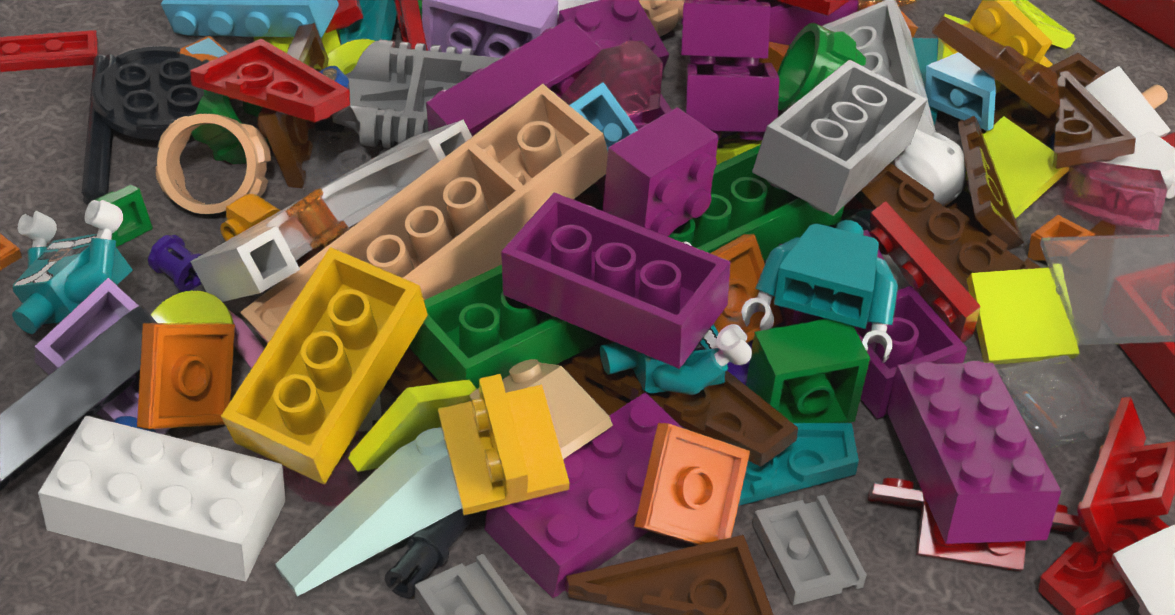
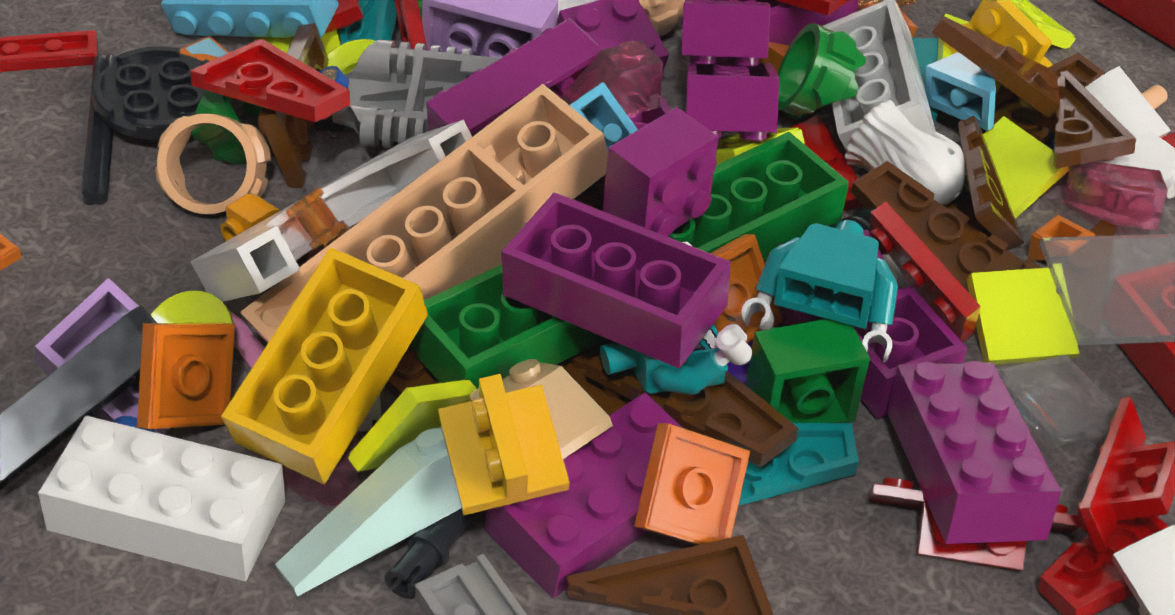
(68, 268): teal torso -> none
(135, 215): green tile -> none
(174, 263): dark purple bush -> none
(808, 549): light grey plate -> none
(839, 137): light grey brick -> none

